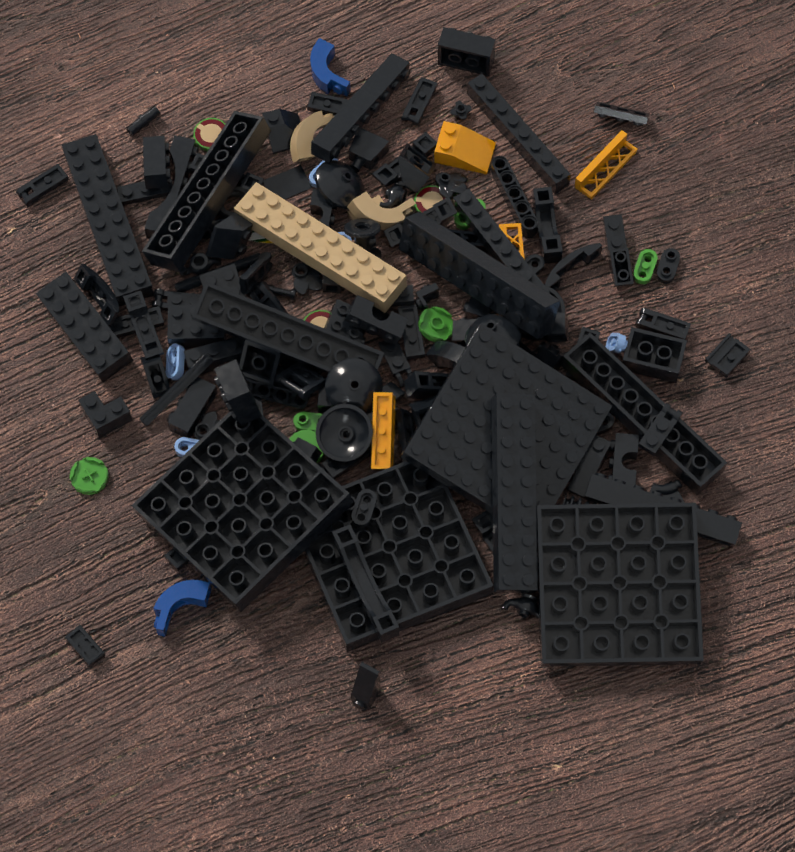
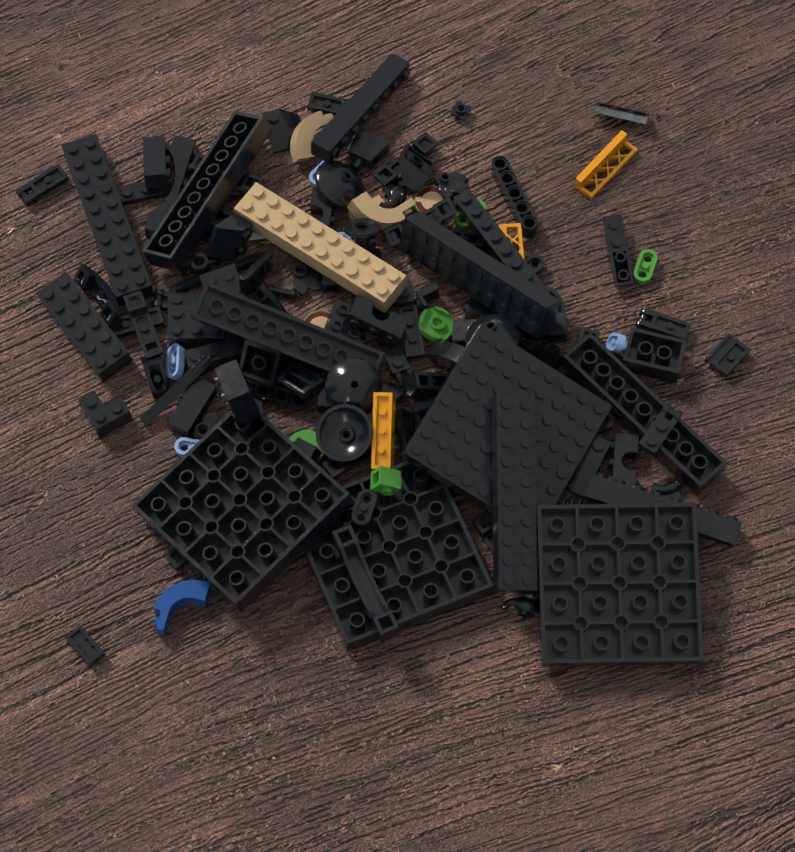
(89, 475): bright green tile -> none
(143, 120): black pin -> none
(207, 132): tile -> none
(288, 182): black sticker -> none
(310, 423): bright green plate -> none
(320, 57): blue arch -> none
(366, 687): black slope -> none
(385, 480): none -> bright green brick
(419, 101): black plate -> none
(463, 148): light orange slope -> none
(466, 51): black brick -> none
(518, 133): black brick -> none
(547, 231): black arch -> none
(586, 253): black slope -> none
(668, 264): black plate -> none

